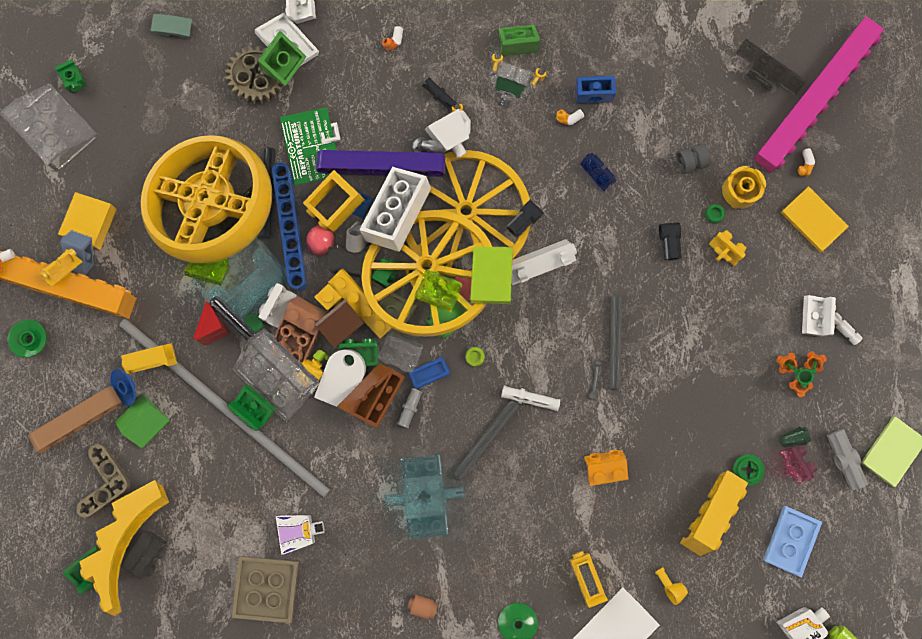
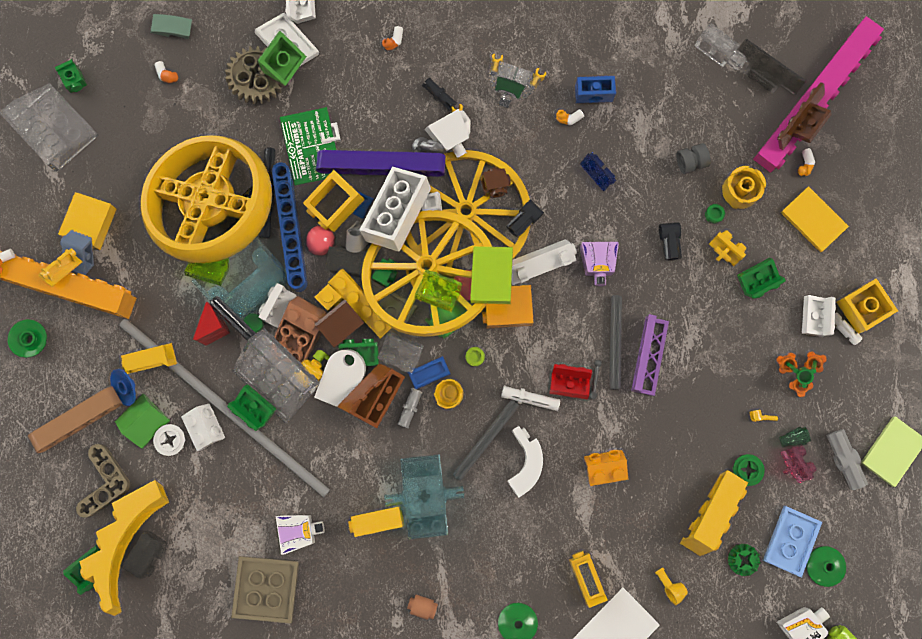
(161, 436): none -> white gear
(165, 75): none -> orange arm
(203, 426): none -> white bracket
(376, 521): none -> yellow brick
(432, 202): none -> white tile
(448, 393): none -> yellow hair
(495, 182): none -> reddish brown brick
(511, 315): none -> light orange brick
(519, 40): bright green slope -> none
(533, 463): none -> white arch
(570, 381): none -> red bracket
(599, 260): none -> torso
(644, 353): none -> medium lavender fence
(720, 47): none -> clear brick
(735, 561): none -> green gear
(757, 416): none -> yellow hand
(760, 279): none -> green bracket
(807, 121): none -> reddish brown bracket
(817, 566): none -> green dish
(867, 306): none -> yellow brick

